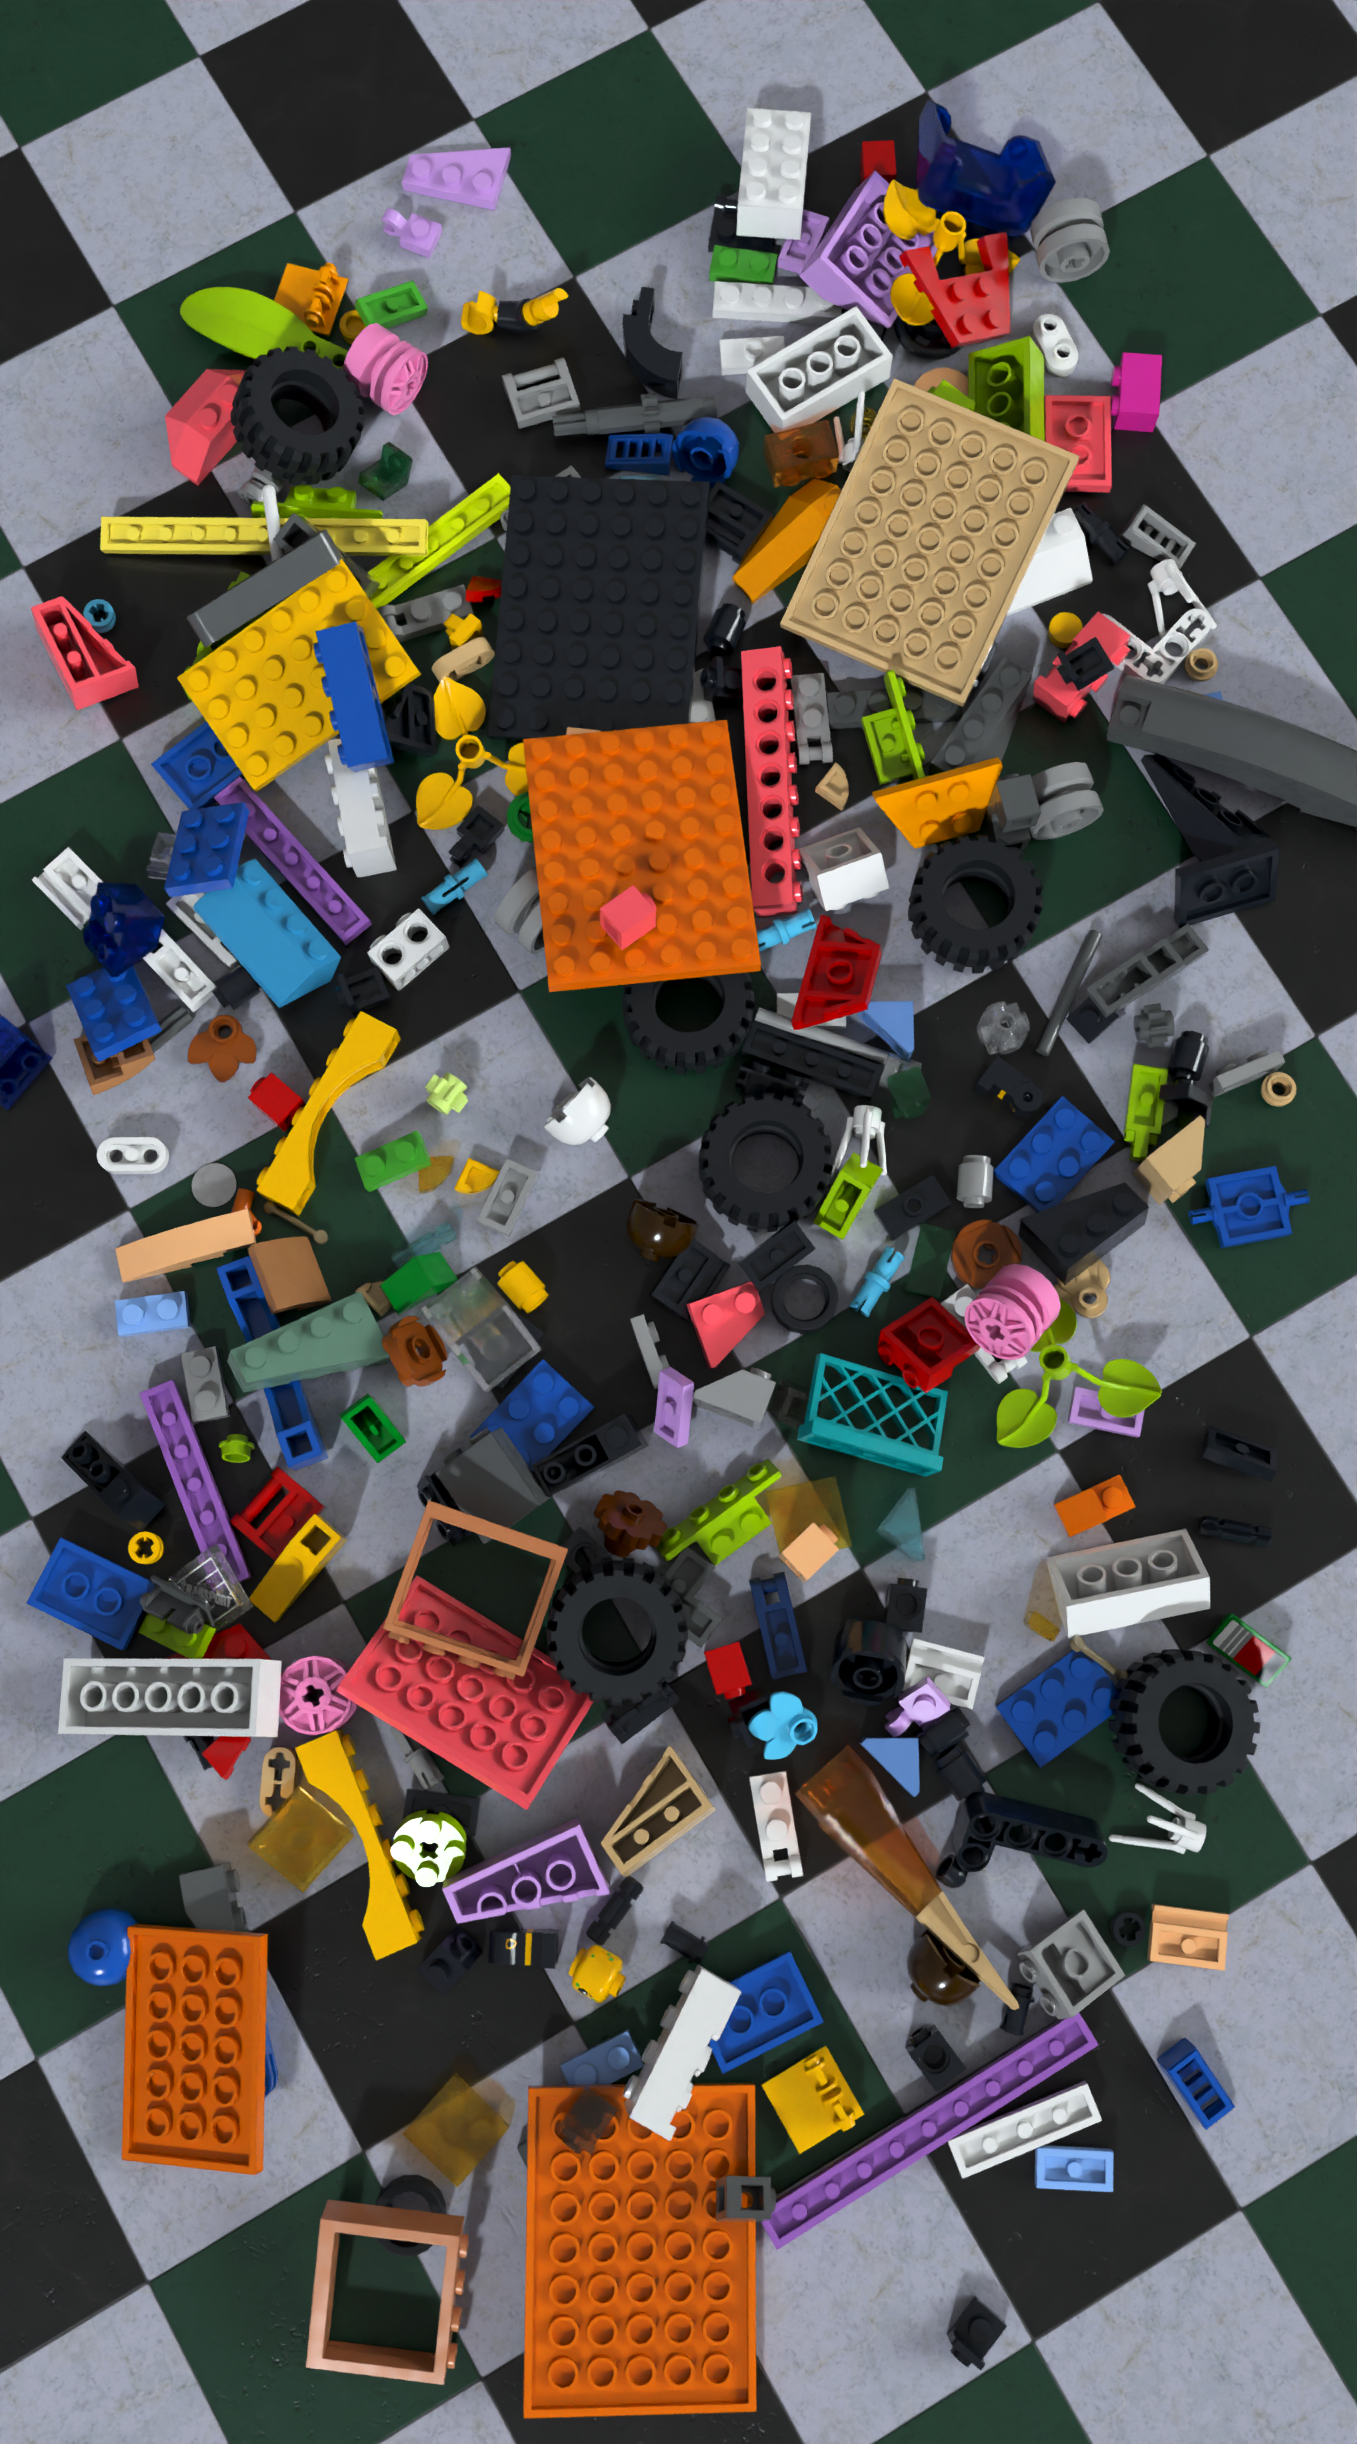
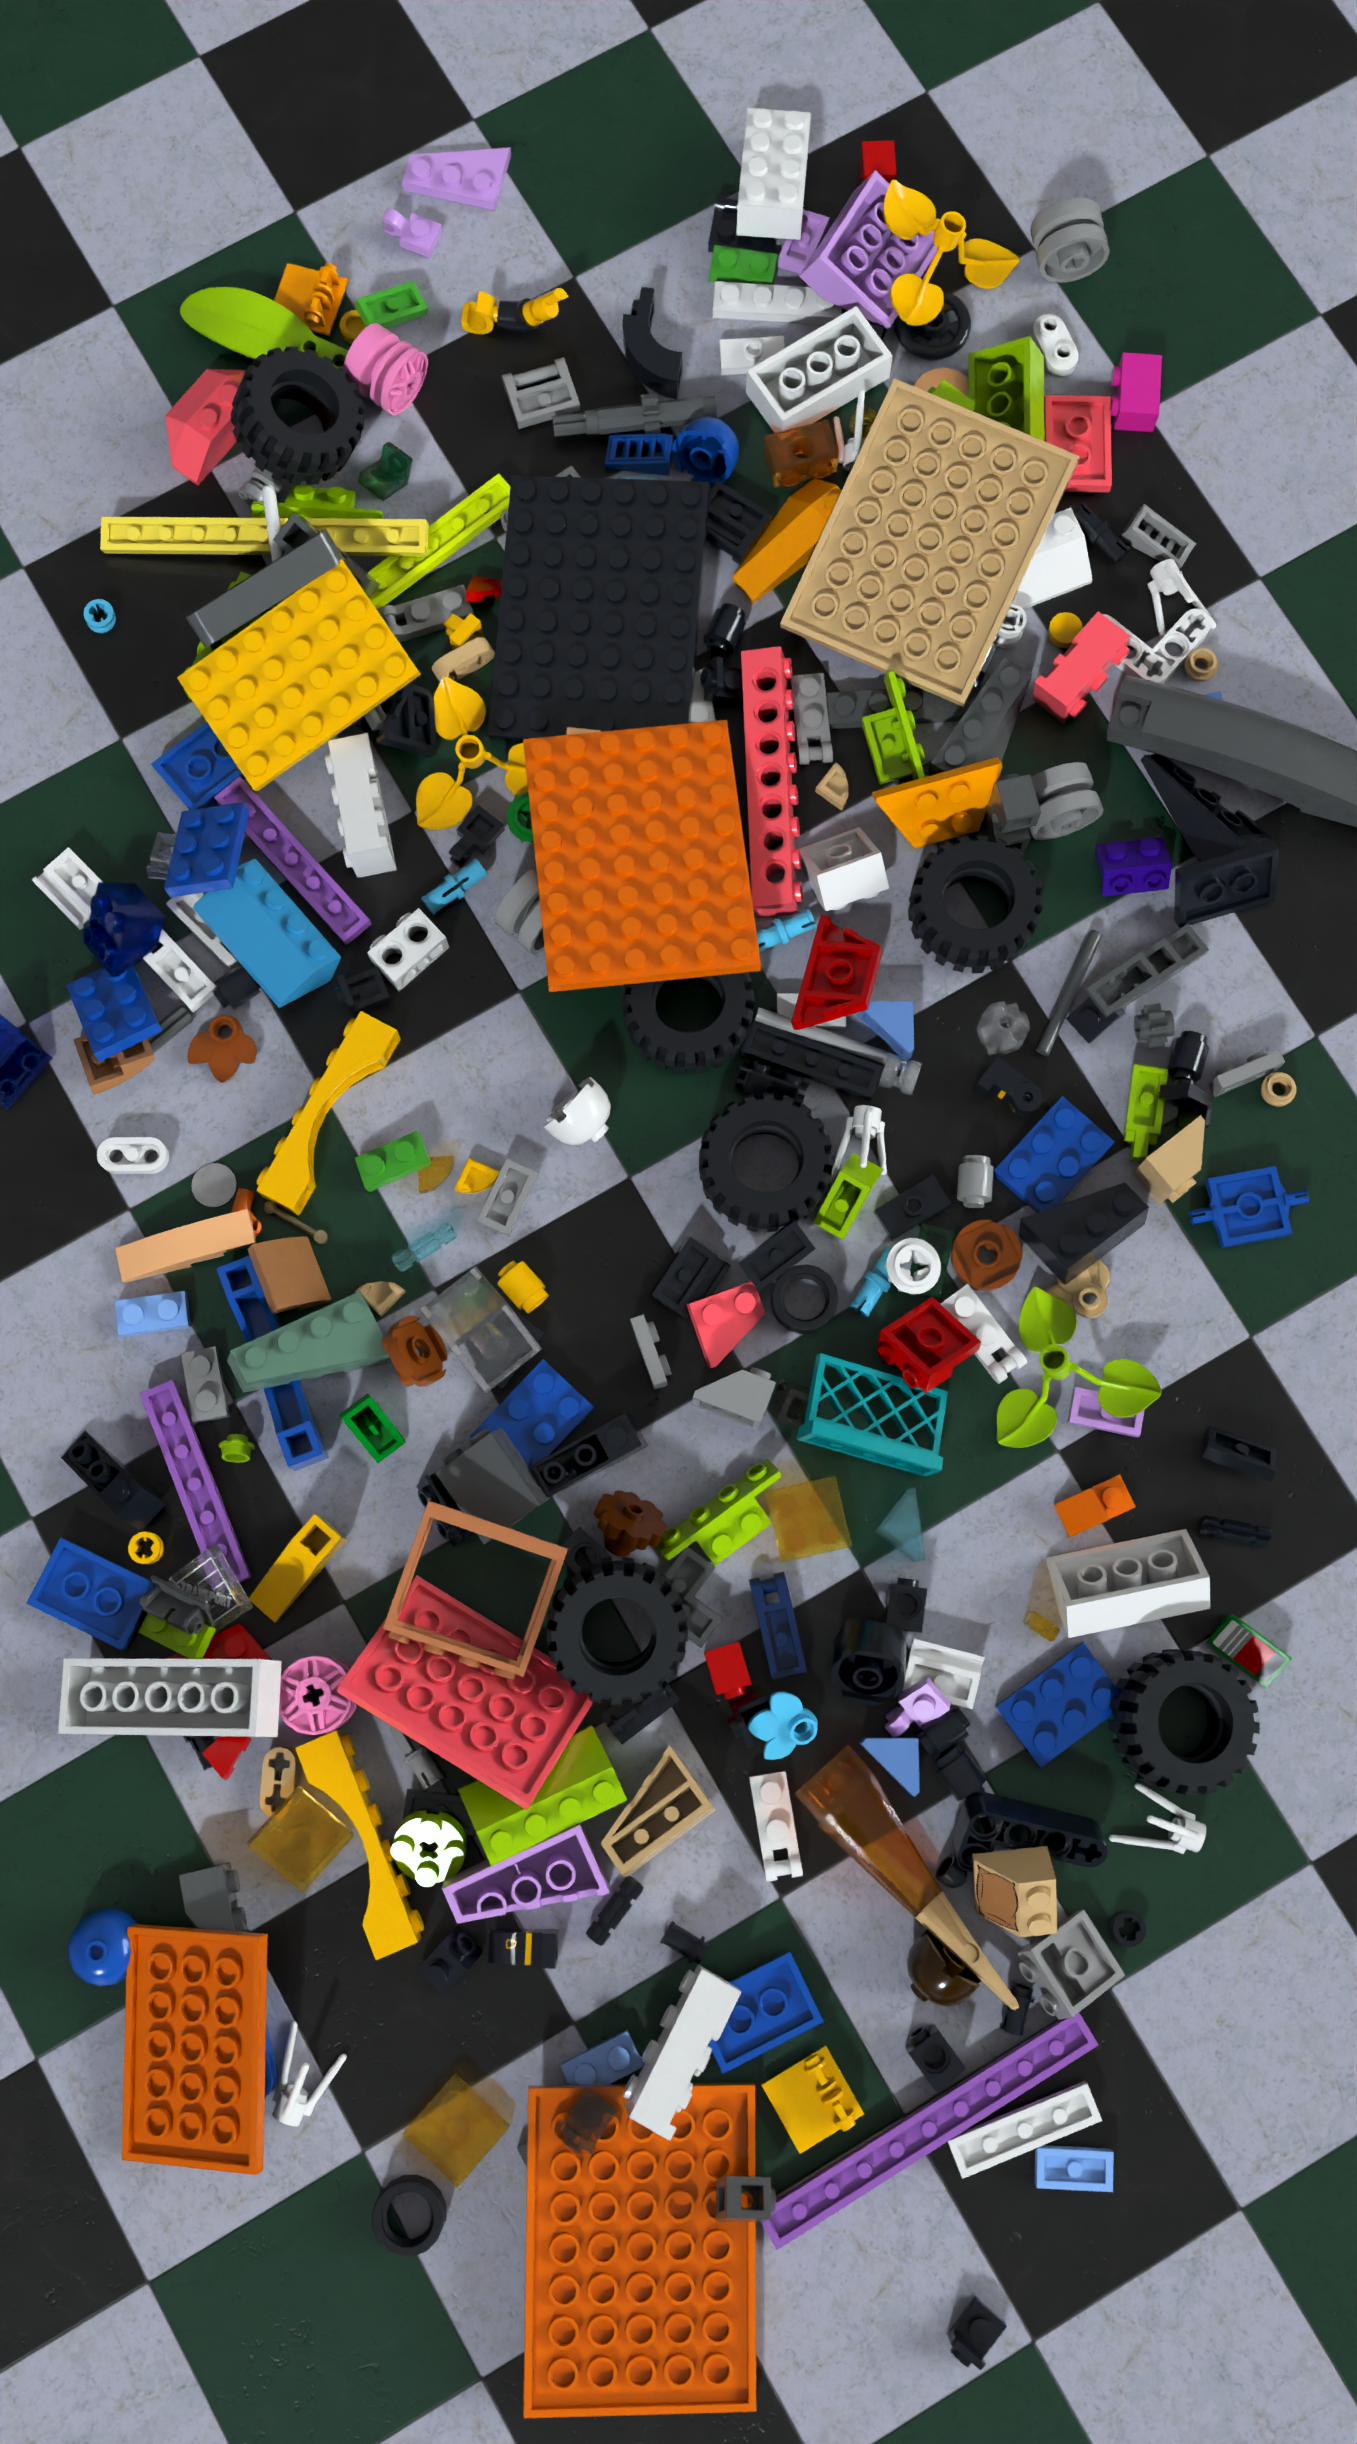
(81, 656): coral wedge -> none
(275, 1100): red brick -> none
(284, 1520): red plate -> none
(293, 2101): none -> white plant
(353, 696): blue brick -> none
(396, 2225): nougat window -> none
(418, 1281): green slope -> none
(446, 1093): yellowish green gear -> none
(574, 1791): none -> lime slope
(597, 1973): yellow head -> none
(628, 917): coral brick -> none
(659, 1230): dark brown cylinder -> none
(674, 1407): lavender plate -> none
(810, 1551): light nougat brick -> none
(908, 1093): clear green bracket -> none
(923, 1255): none -> white gear
(972, 305): wing -> none
(980, 185): clear blue windscreen -> none
(1012, 631): none -> white wheel
(1012, 1311): bright pink wheel -> none
(1017, 1890): none -> tan slope
(1078, 1644): dark tan hinge -> none
(1084, 664): black bracket -> none
(1133, 866): none -> dark purple bracket
(1182, 2061): blue slope -> none
(1188, 1937): light nougat plate -> none

